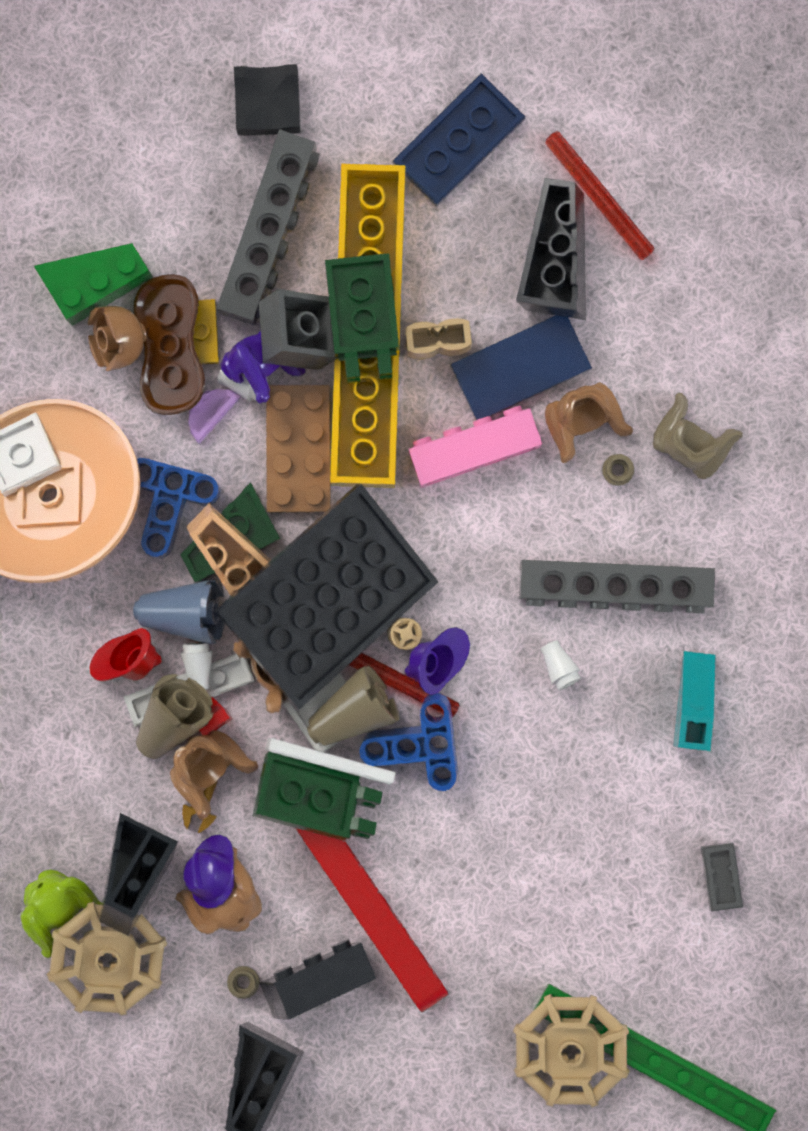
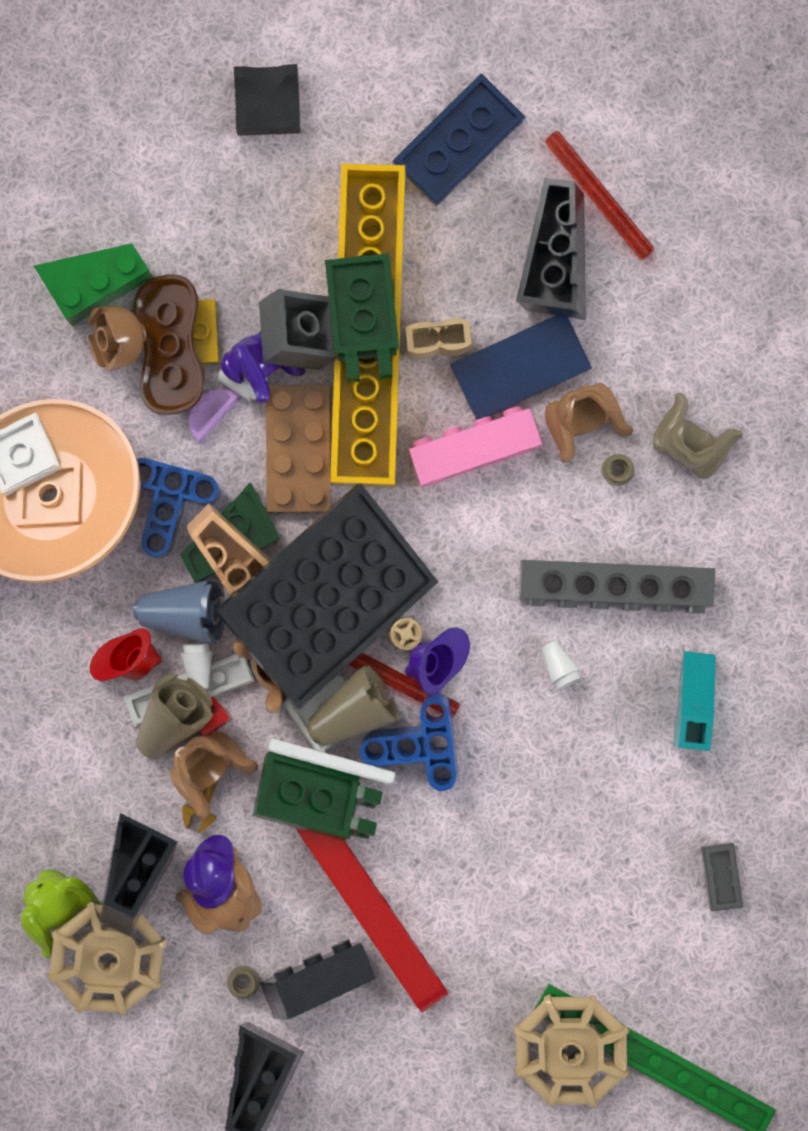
(286, 150): dark grey brick -> none

